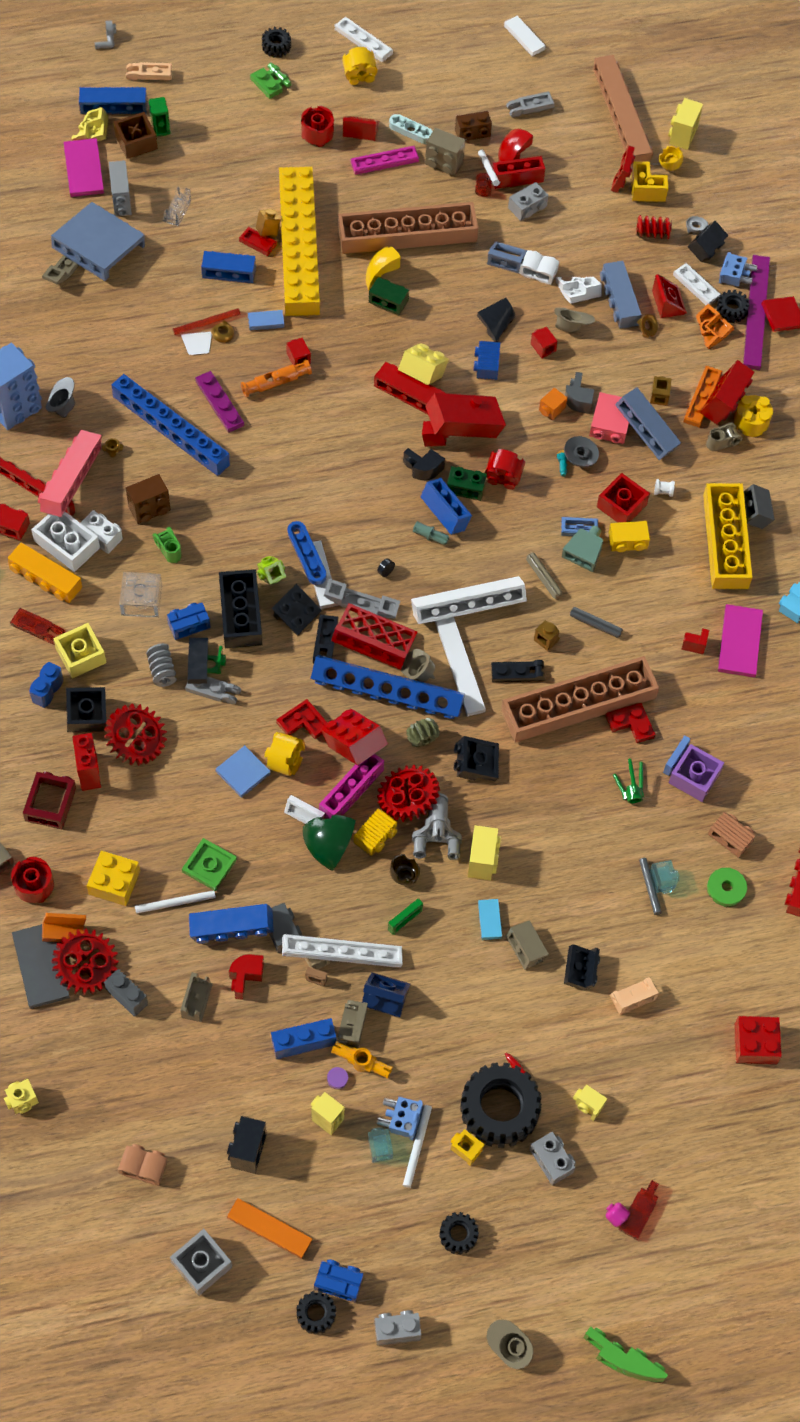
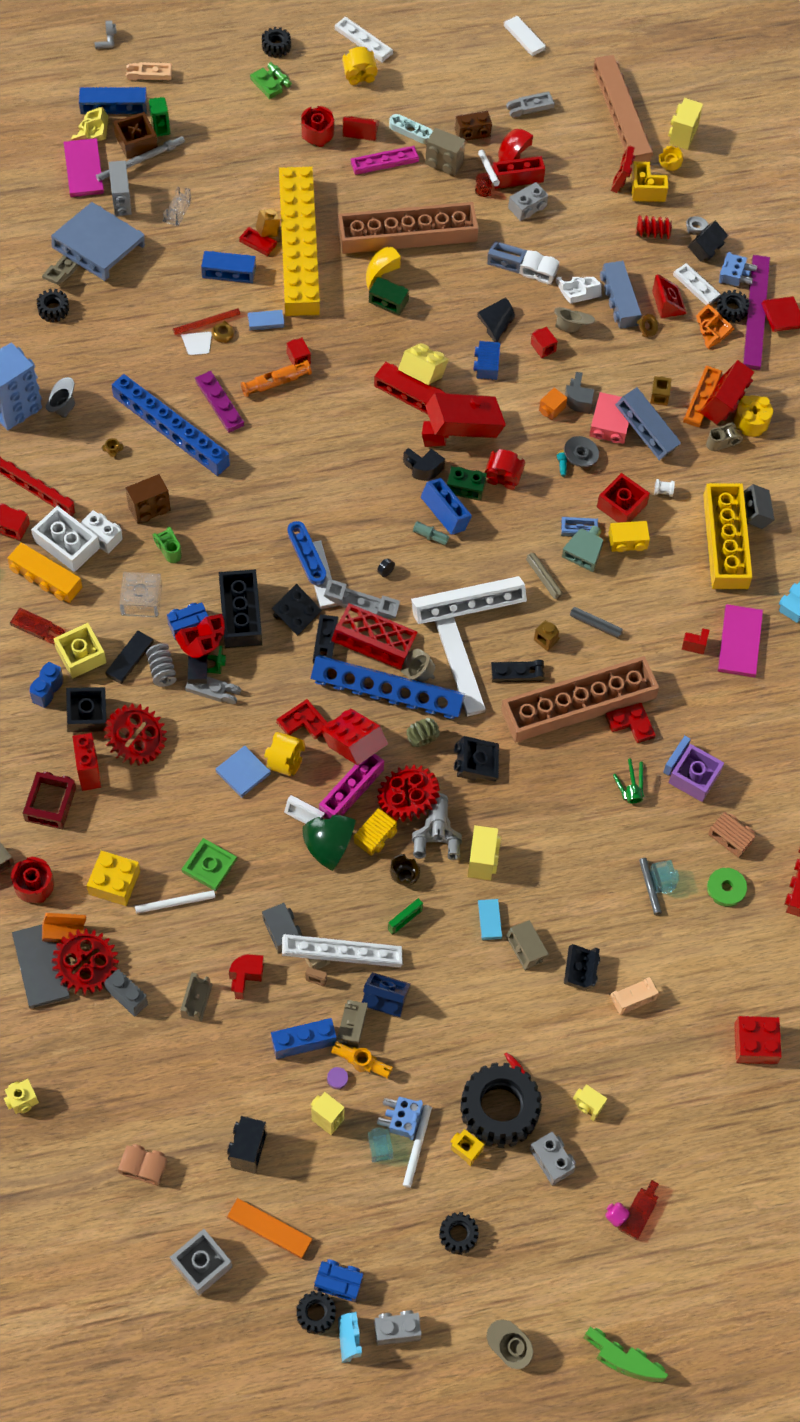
(52, 297): none -> black tyre
(70, 473): coral brick -> none
(129, 657): none -> black tile
(167, 146): none -> light grey bar
(202, 638): none -> red brick
(230, 923): blue brick -> none
(276, 570): lime brick -> none
(349, 1337): none -> medium azure slope

